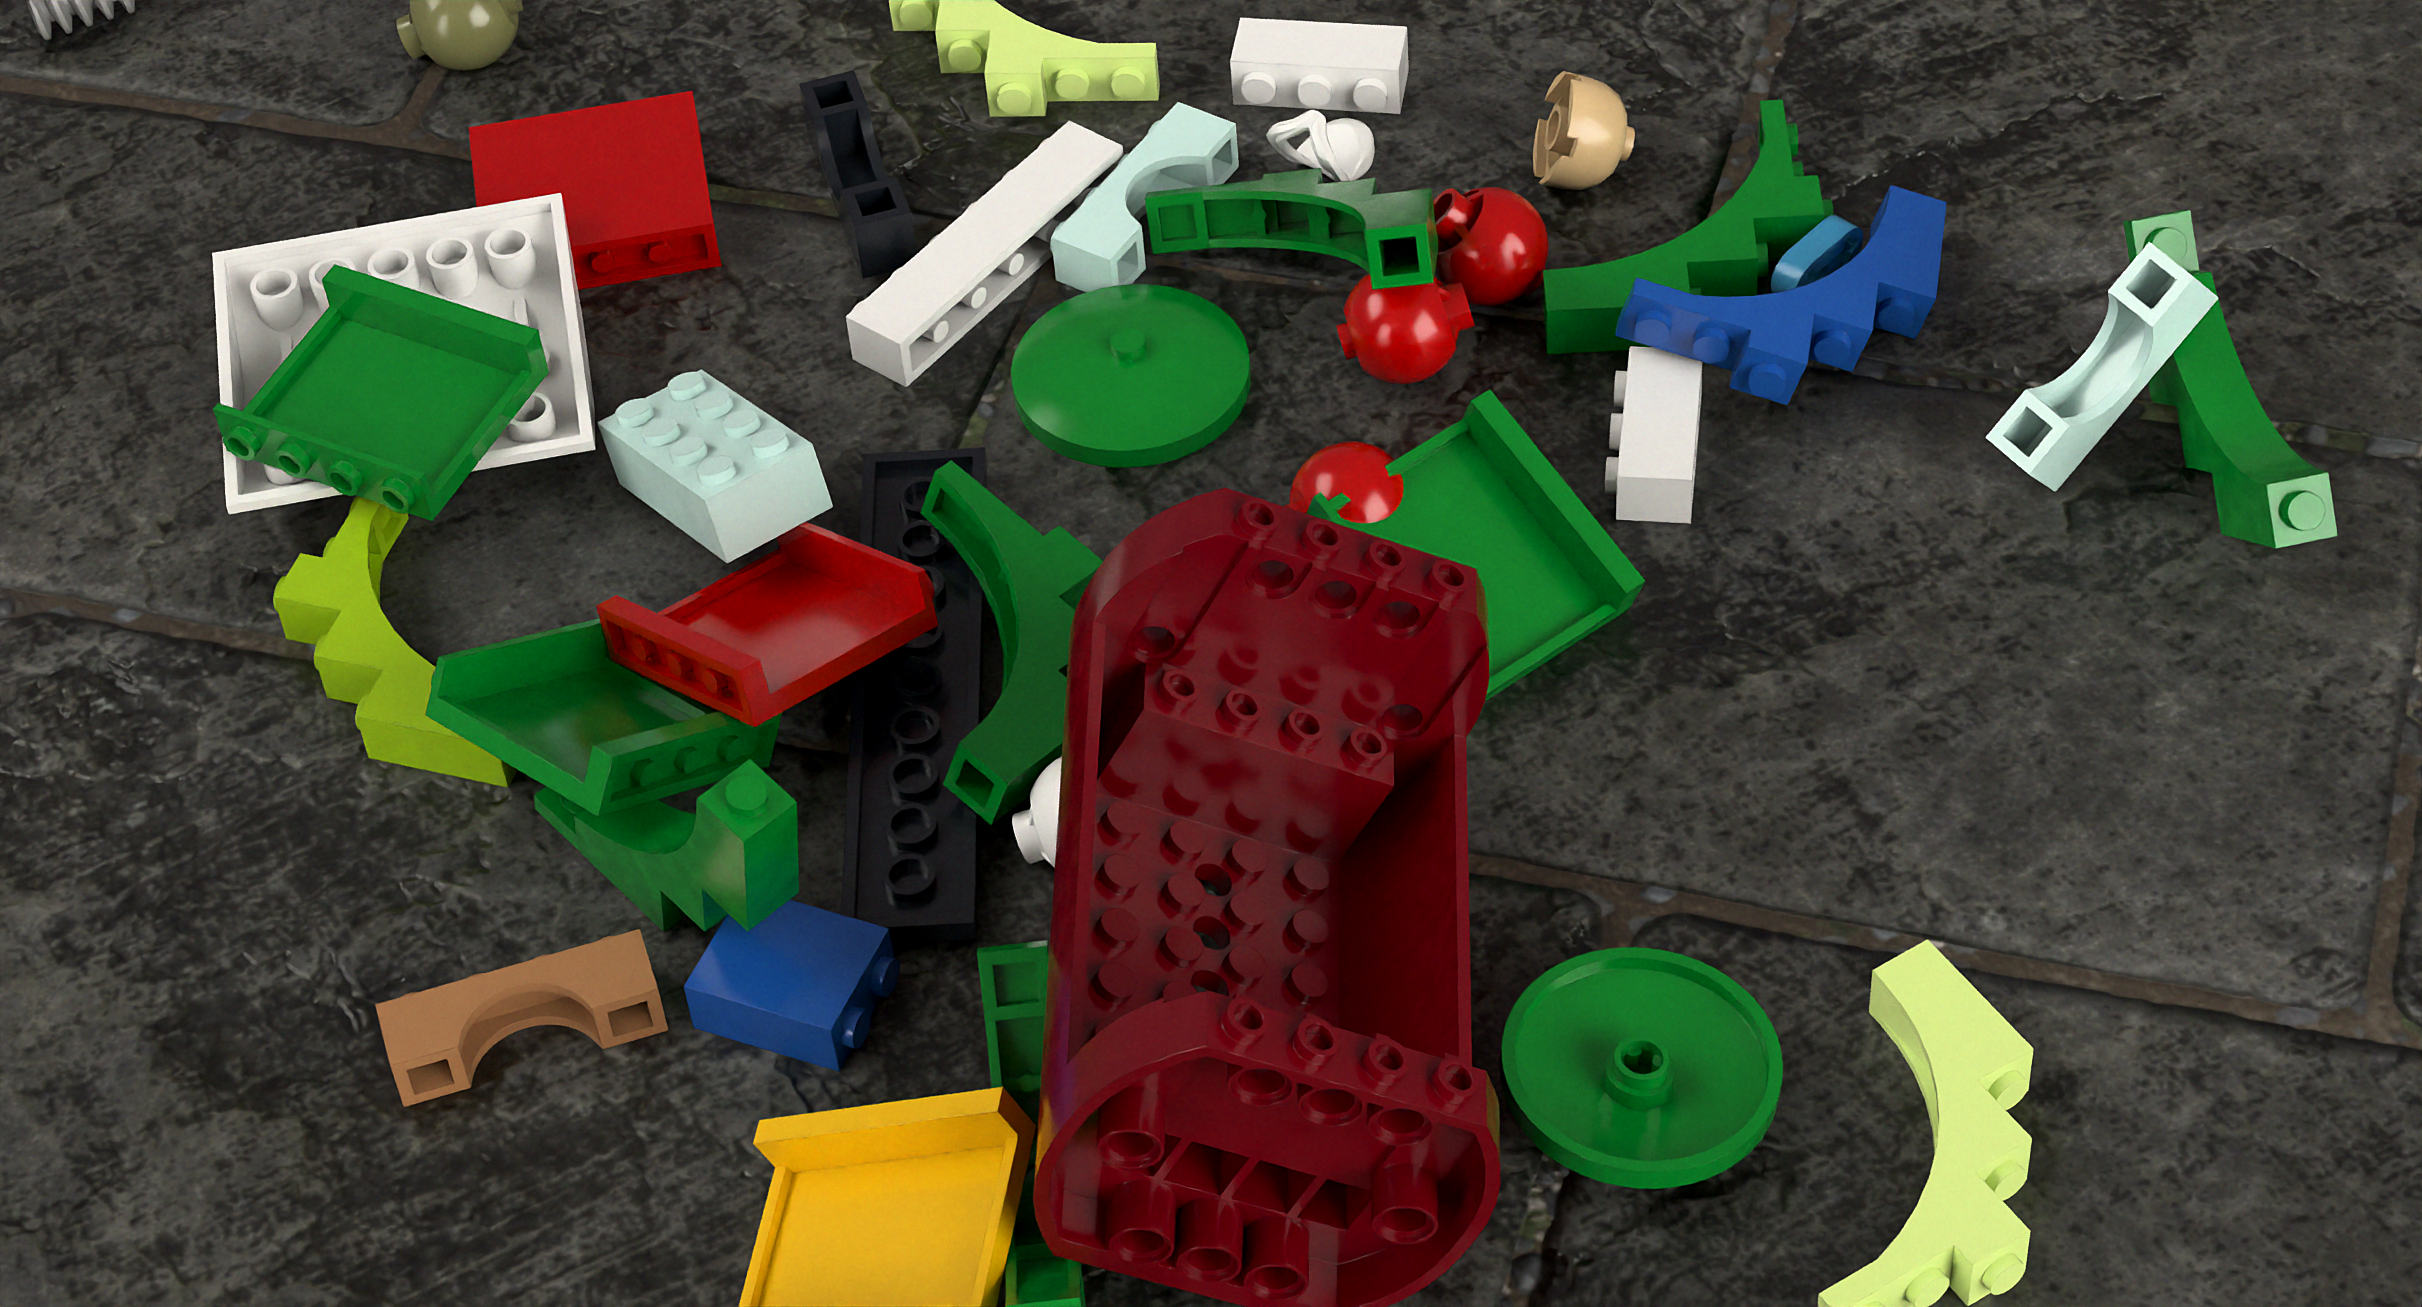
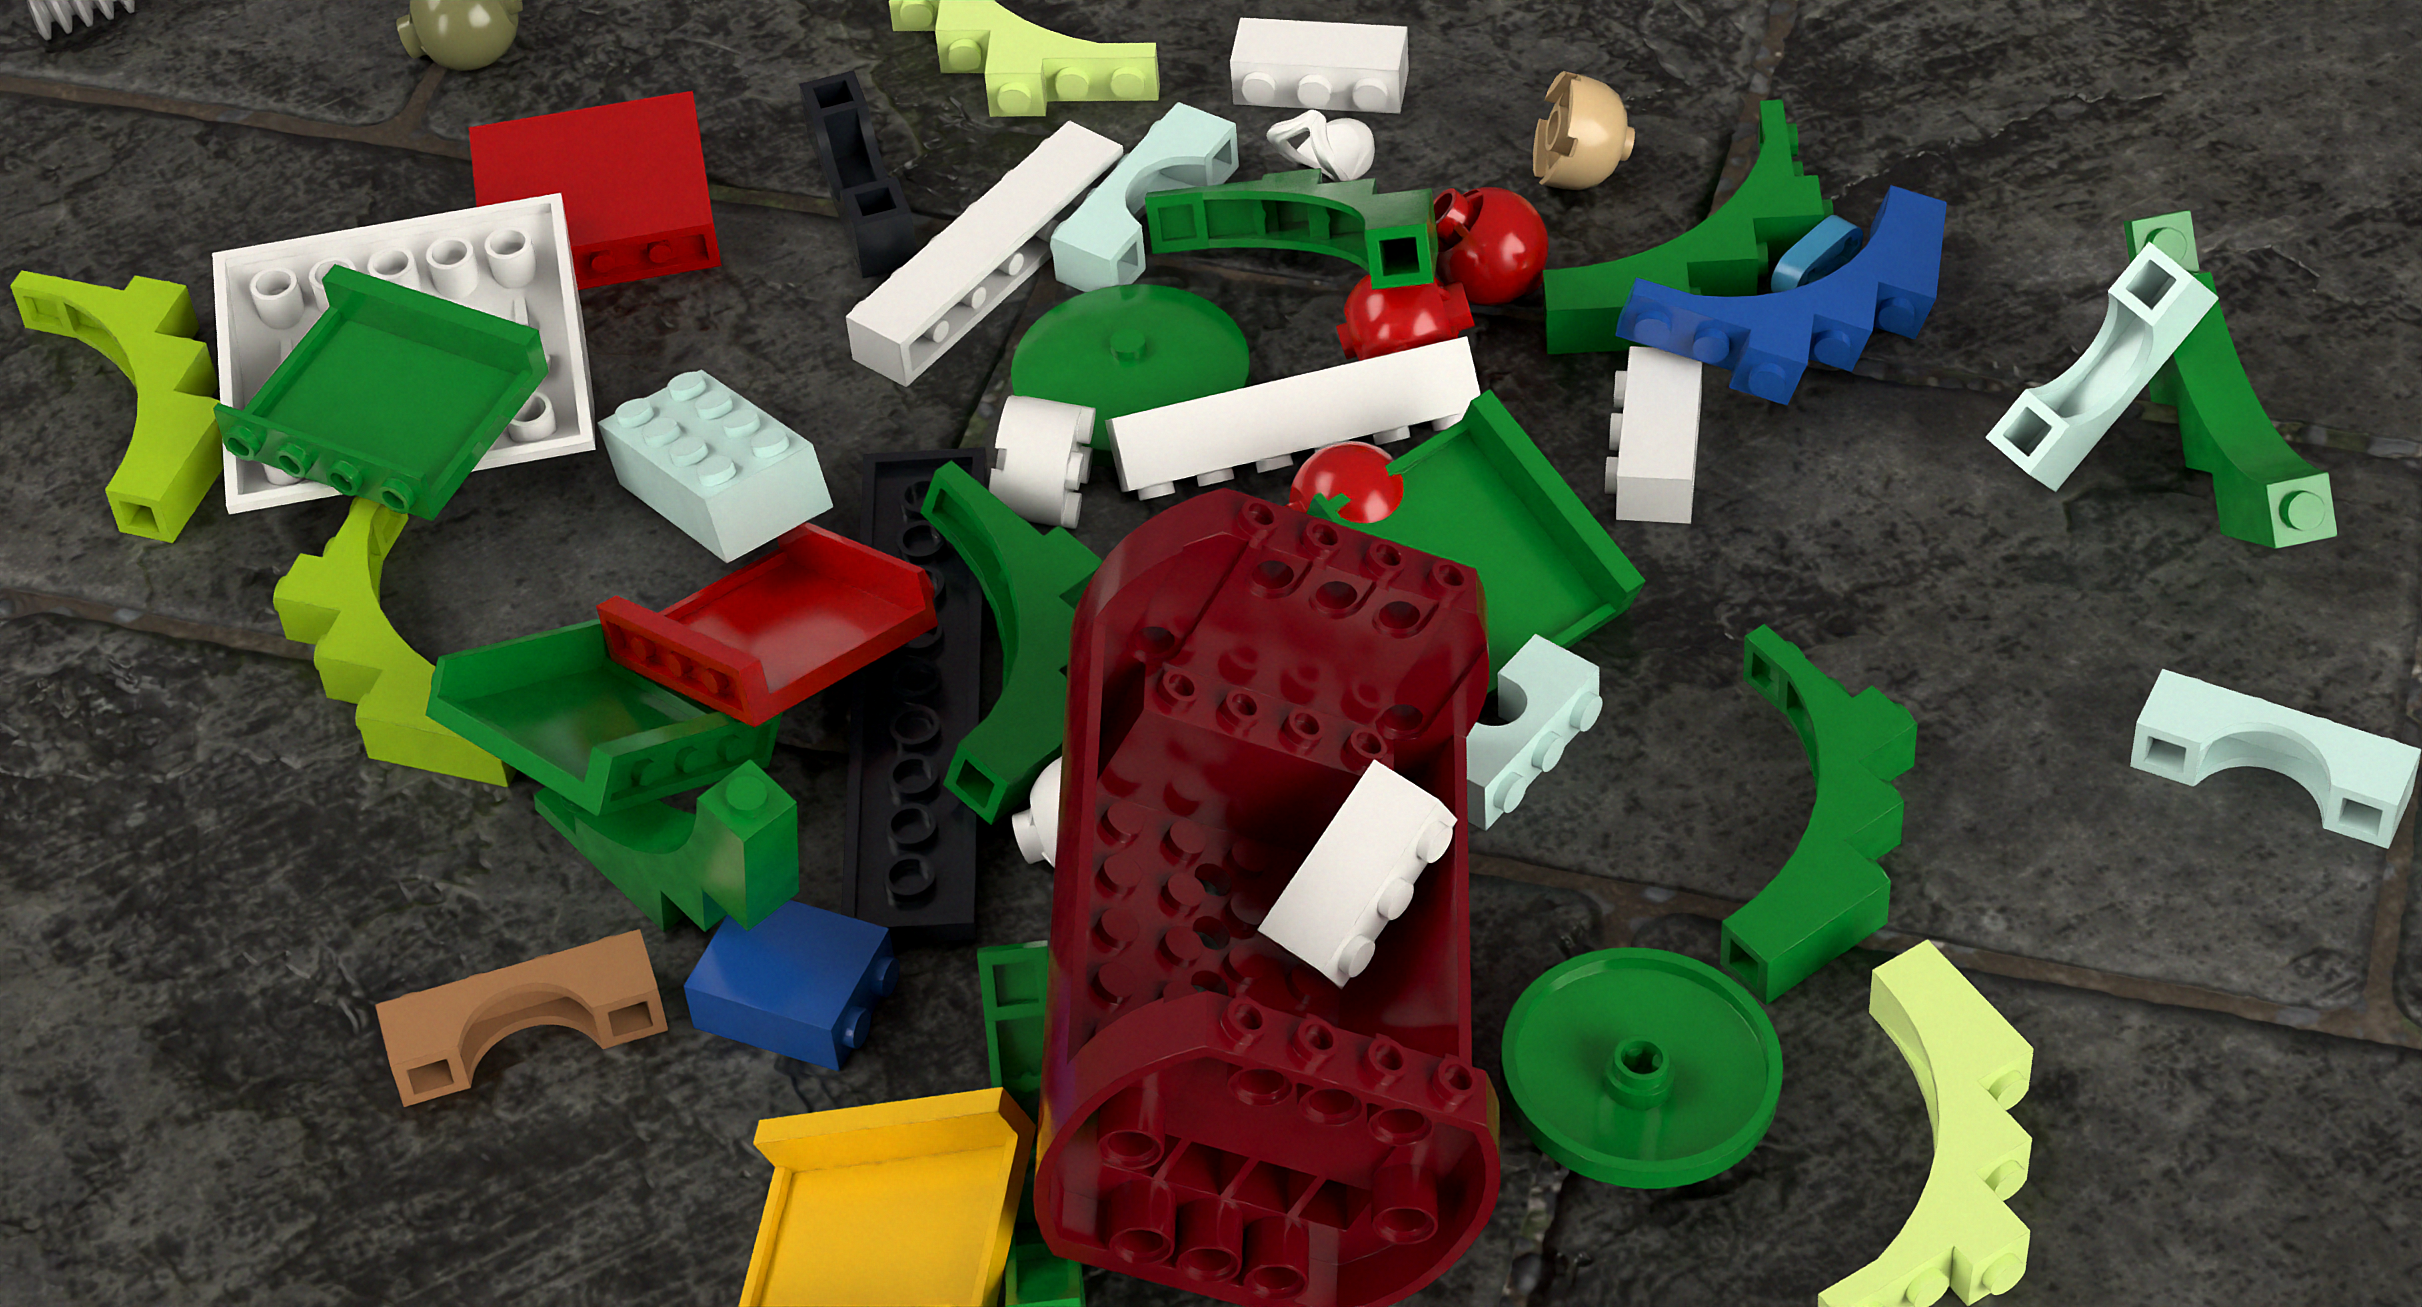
(149, 337): none -> lime arch
(1043, 459): none -> white brick
(1292, 415): none -> white brick
(1359, 875): none -> white brick
(1547, 701): none -> light aqua arch
(1831, 885): none -> green arch
(2205, 728): none -> light aqua arch

